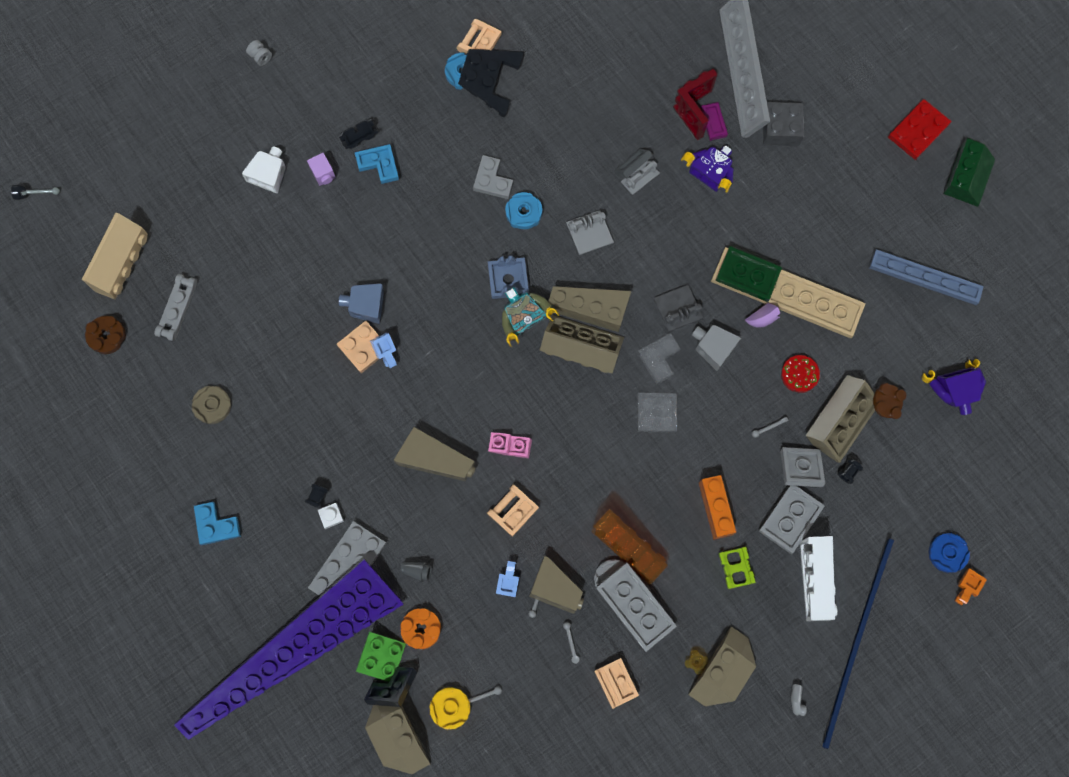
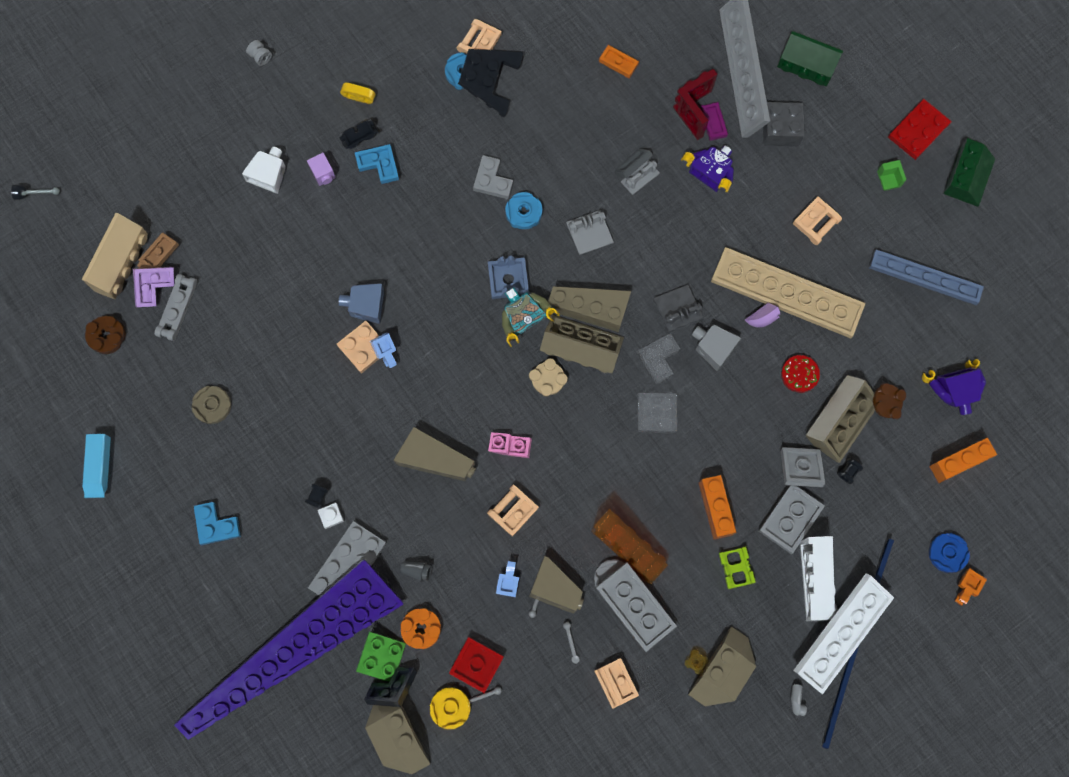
(96, 465): none -> medium azure piece
(145, 282): none -> lavender plate
(158, 252): none -> medium nougat hinge
(357, 93): none -> yellow beam
(476, 665): none -> red plate
(548, 378): none -> tan piece
(618, 61): none -> orange plate
(748, 274): dark green plate -> none
(755, 433): light grey hinge -> none
(809, 59): none -> dark green slope
(812, 216): none -> light nougat plate
(844, 633): none -> white plate
(891, 175): none -> bright green panel
(963, 460): none -> orange brick

